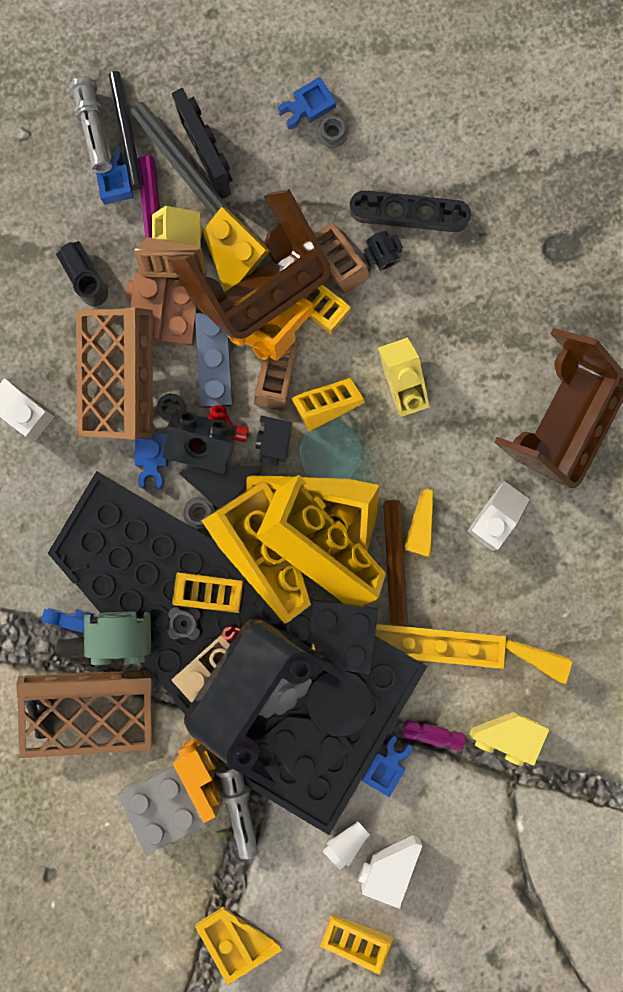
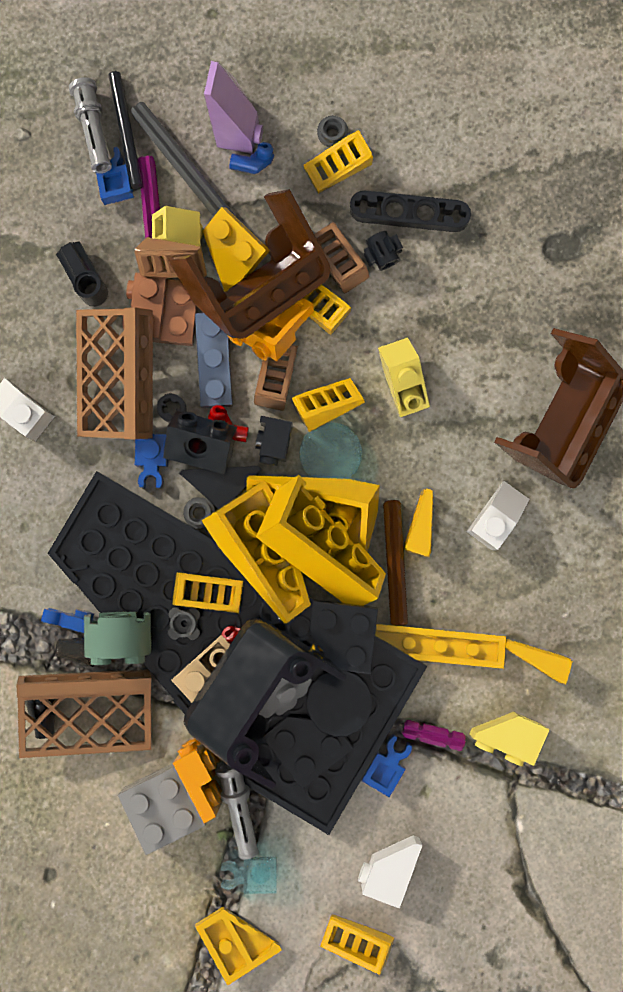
(203, 142): black plate -> none
(231, 112): none -> lavender wedge
(256, 162): none -> blue arm
(257, 875): none -> clear light blue plate
(311, 101): blue plate -> none
(345, 846): white cone -> none
(355, 165): none -> yellow slope

